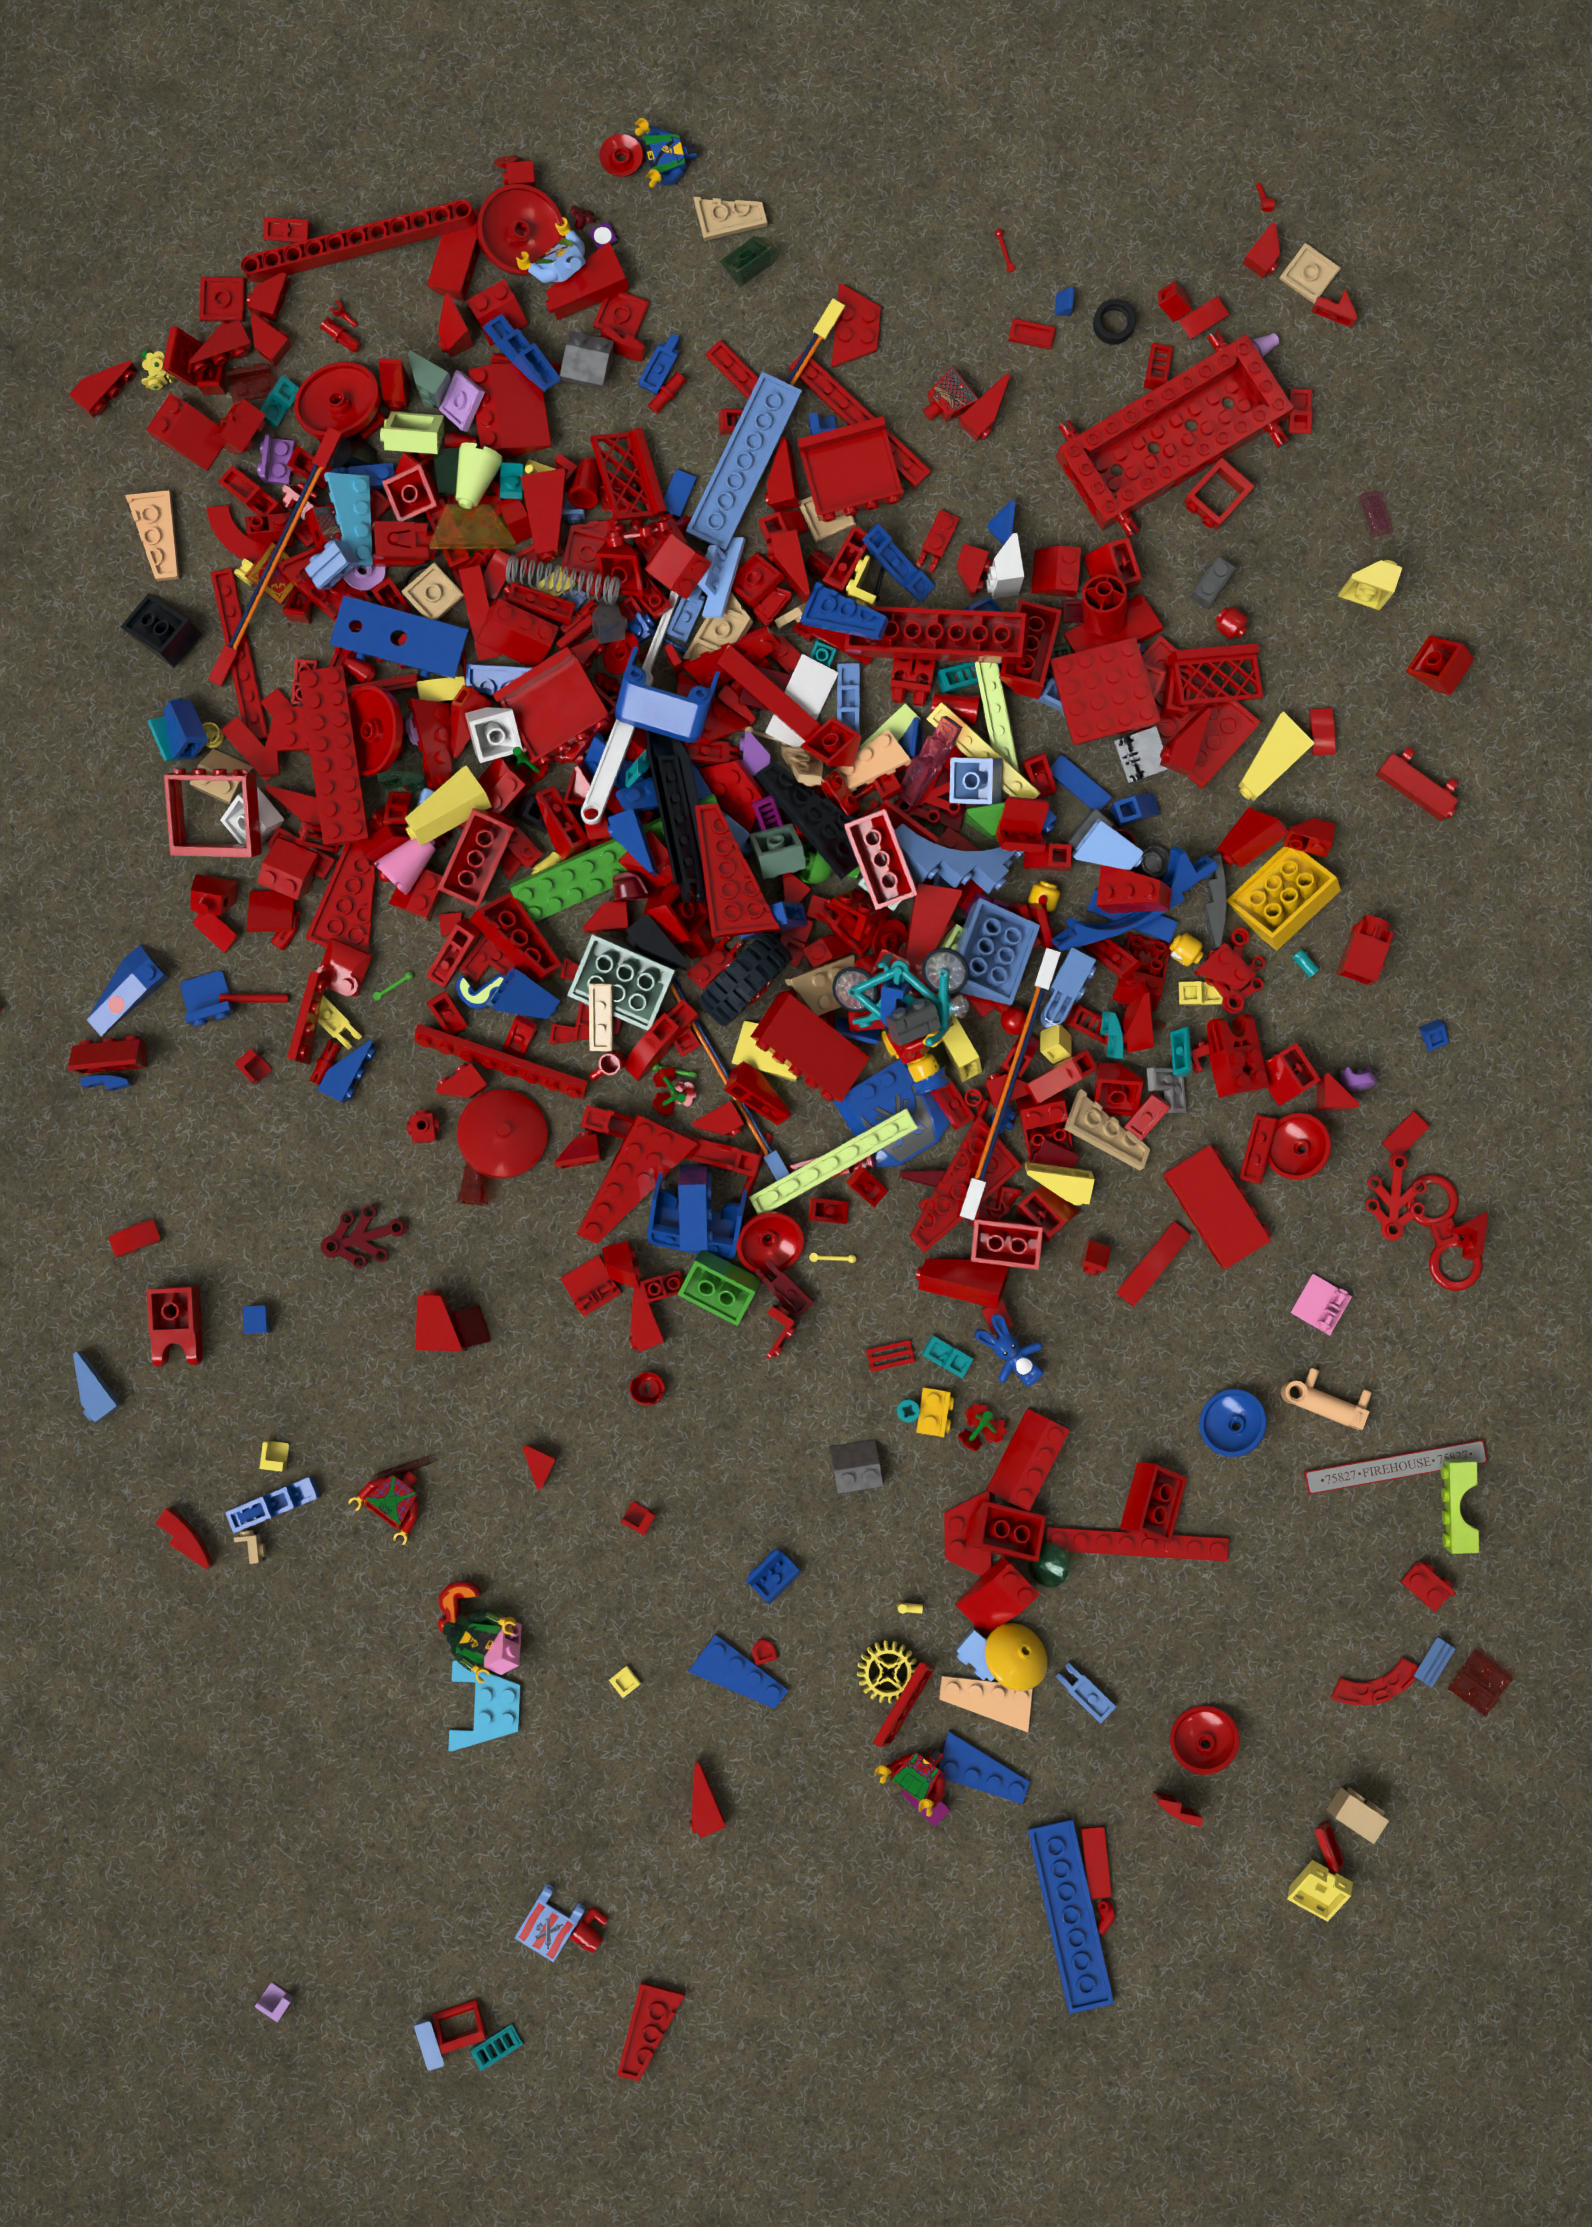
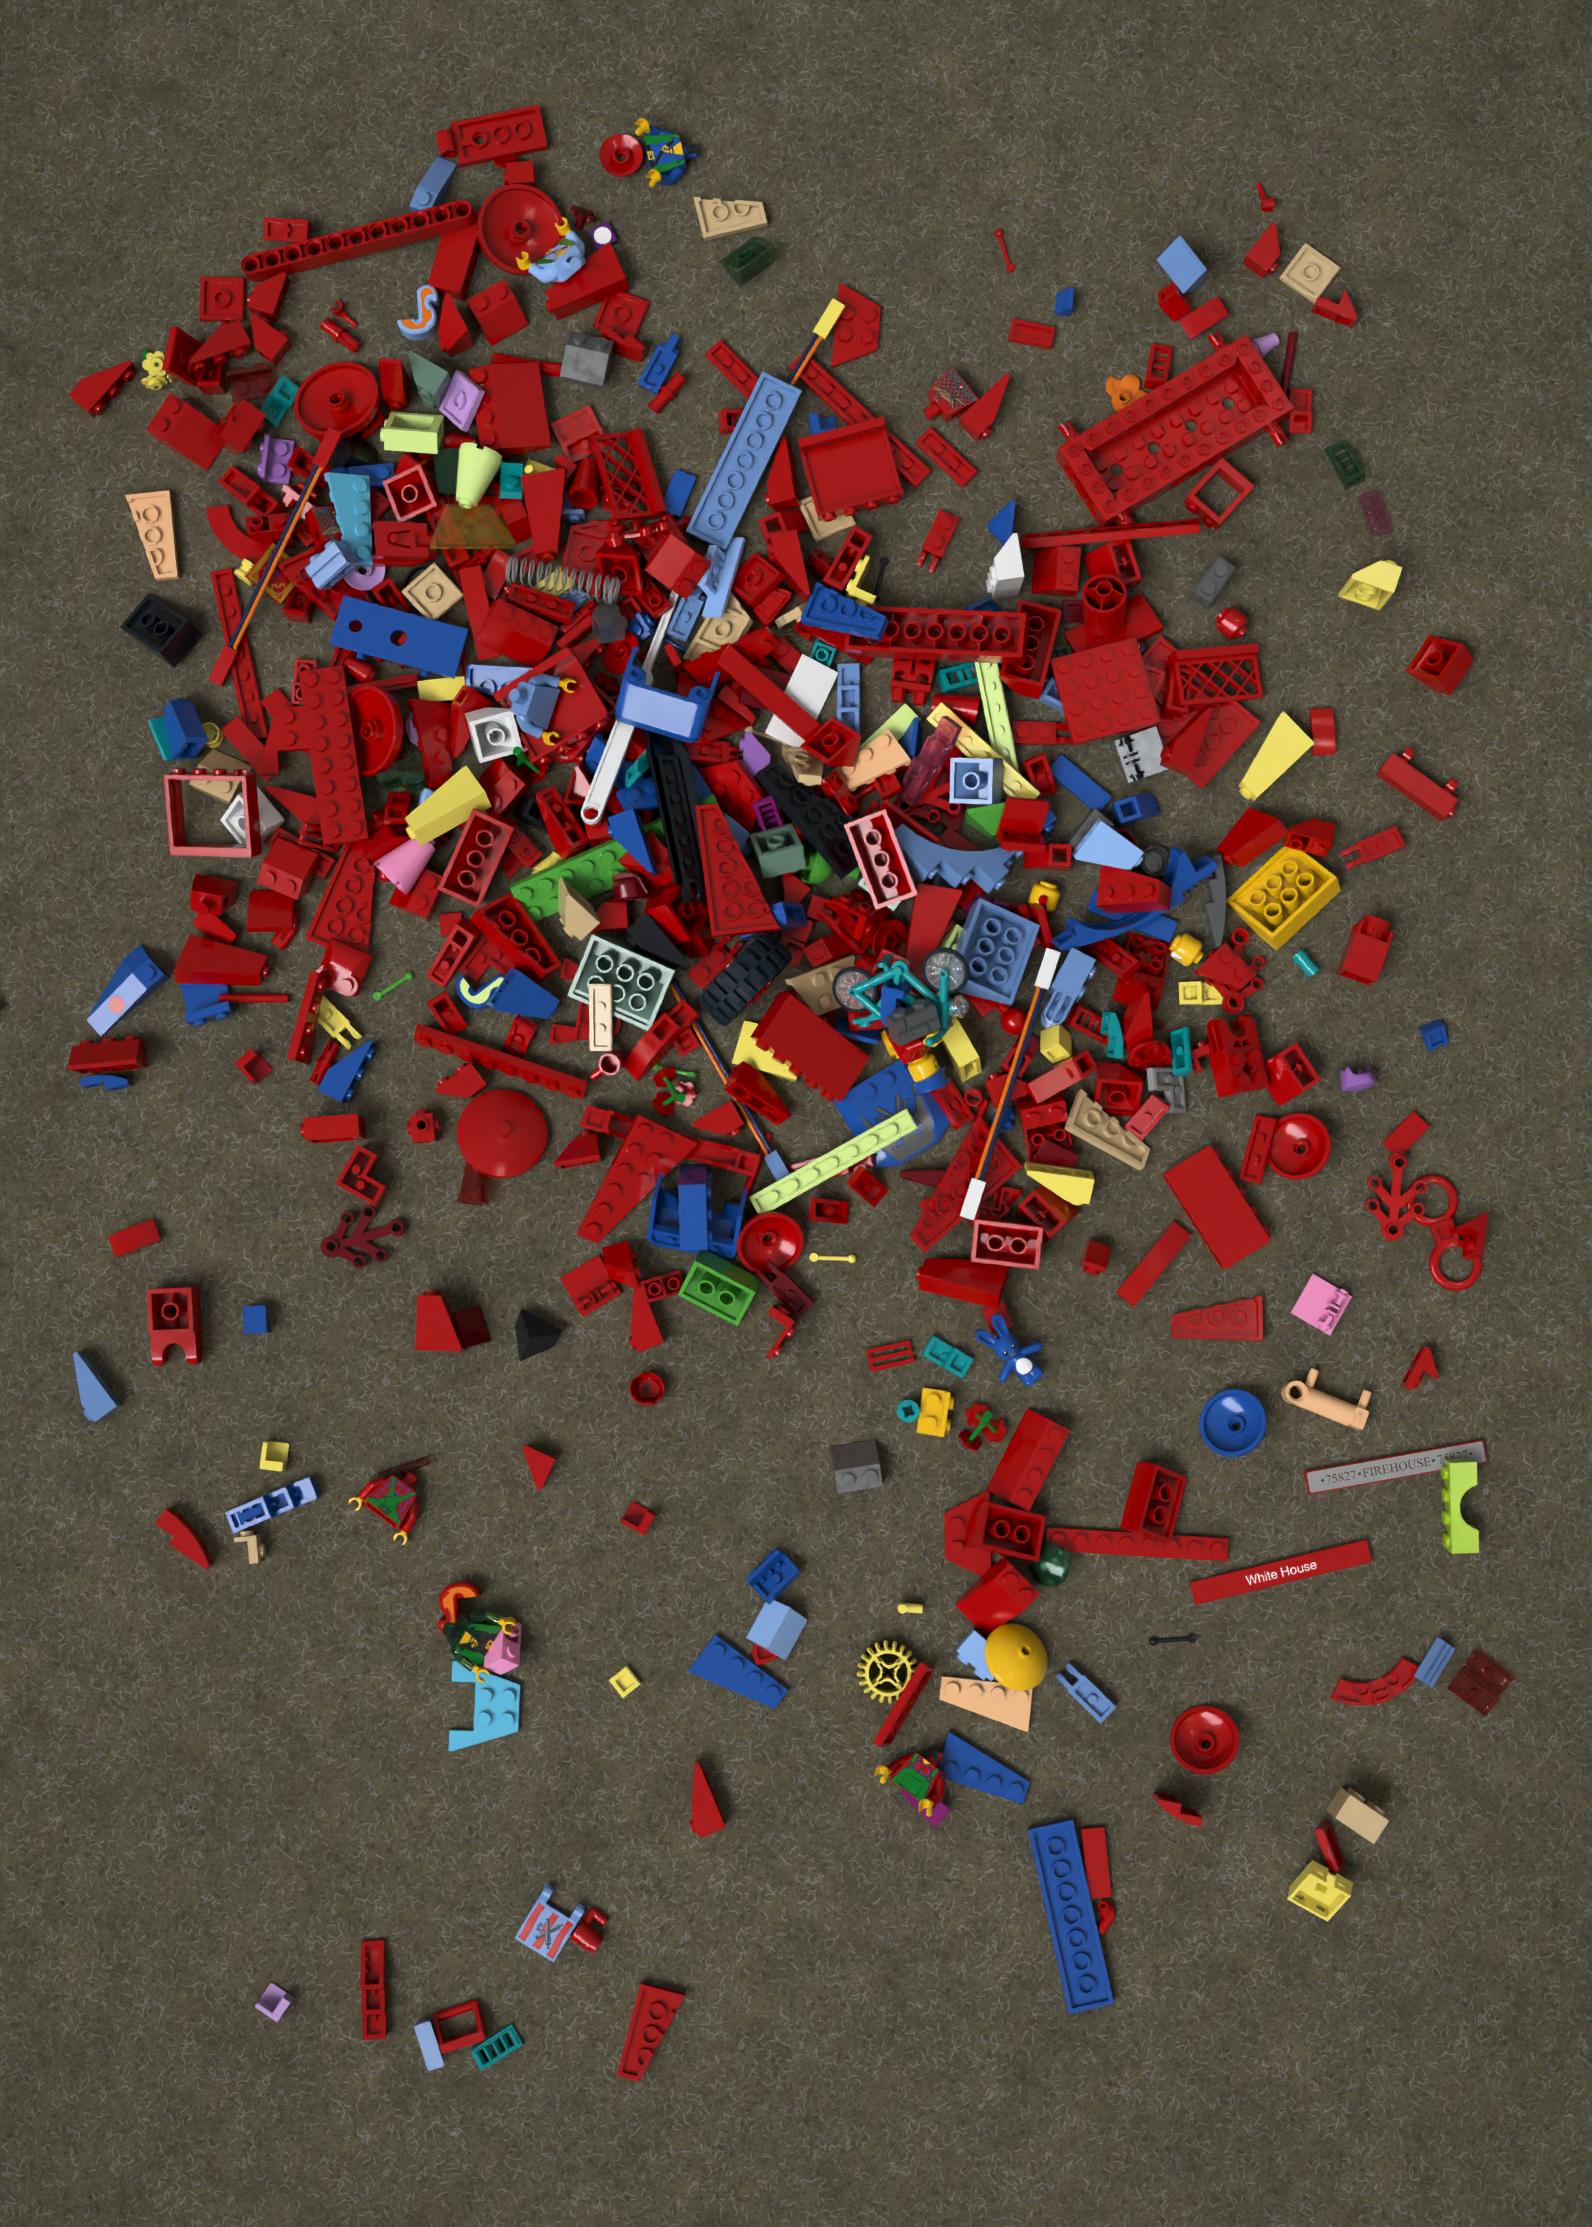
(219, 964): none -> red slope
(333, 1128): none -> red window
(357, 1179): none -> red brick
(373, 1990): none -> red slope
(428, 321): none -> light blue animal
(433, 185): none -> medium blue slope
(503, 133): none -> red hinge
(522, 354): blue slope -> none
(534, 1335): none -> black slope
(535, 702): none -> medium blue torso
(575, 432): none -> red slope
(575, 911): none -> tan slope
(777, 1629): none -> light blue slope
(896, 564): blue slope -> none
(946, 457): none -> red tile
(970, 568): red slope -> none
(1039, 733): none -> red hinge
(1110, 533): none -> red tile
(1114, 338): black tyre -> none
(1126, 388): none -> orange plate
(1149, 1055): none -> red dish
(1183, 266): none -> medium blue slope
(1190, 1638): none -> black hinge
(1231, 1321): none -> red wing
(1280, 1571): none -> red tile
(1288, 363): none -> dark red bar
(1332, 1096): red slope -> none
(1357, 471): none -> clear green slope
(1375, 847): none -> red hinge
(1423, 1363): none -> red slope
(1427, 1586): red bracket -> none

